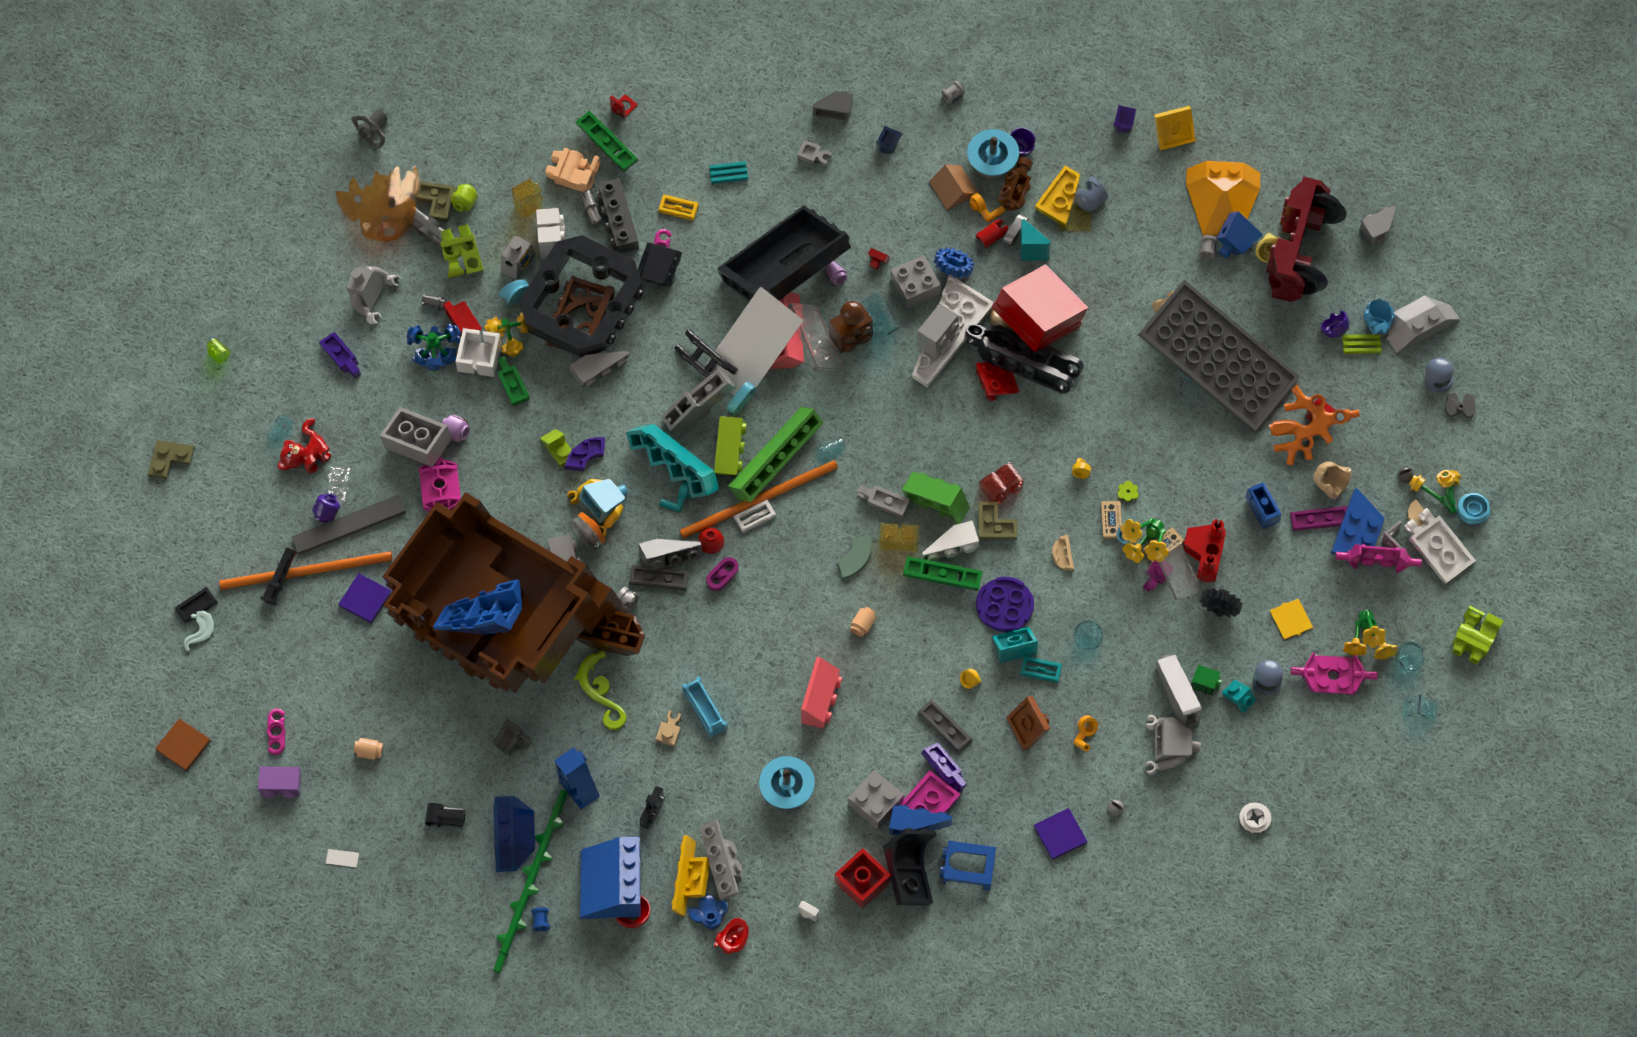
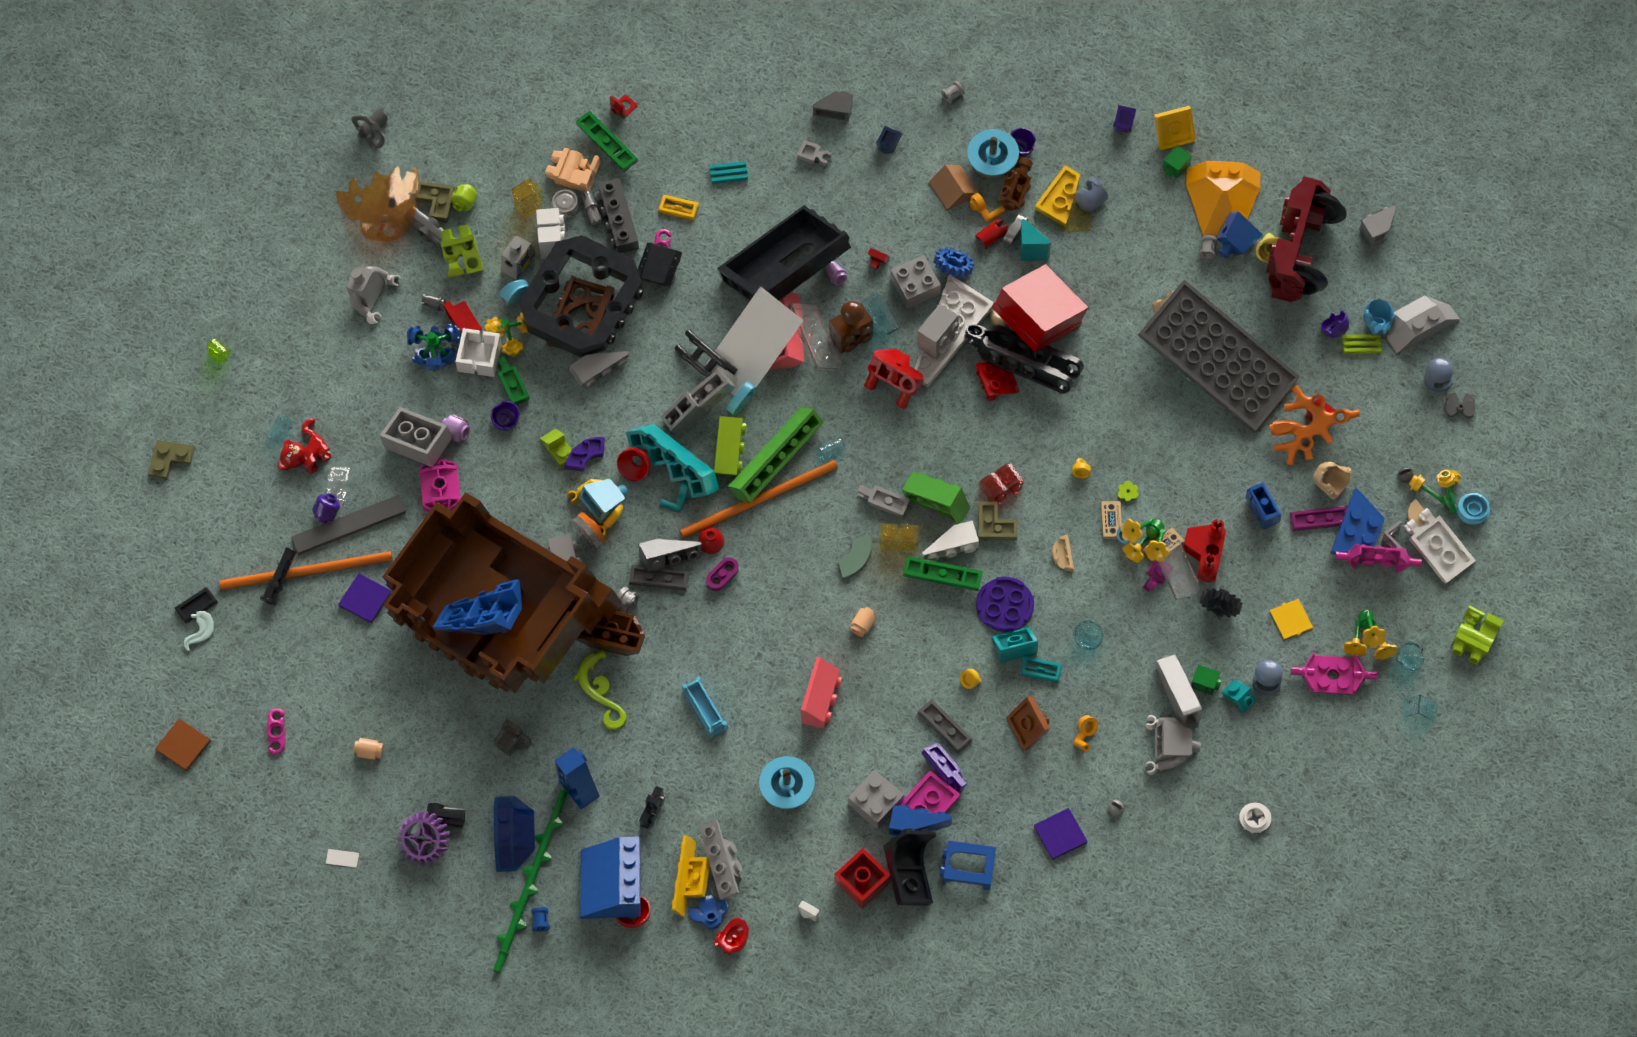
(279, 781): medium lavender brick -> none
(340, 354): dark purple hinge -> none
(420, 854): none -> medium lavender gear
(501, 413): none -> dark purple hair
(566, 202): none -> light grey wheel
(628, 468): none -> red piece
(669, 731): tan plate -> none
(758, 522): white tile -> none
(897, 368): none -> red piece
(1176, 162): none -> green brick

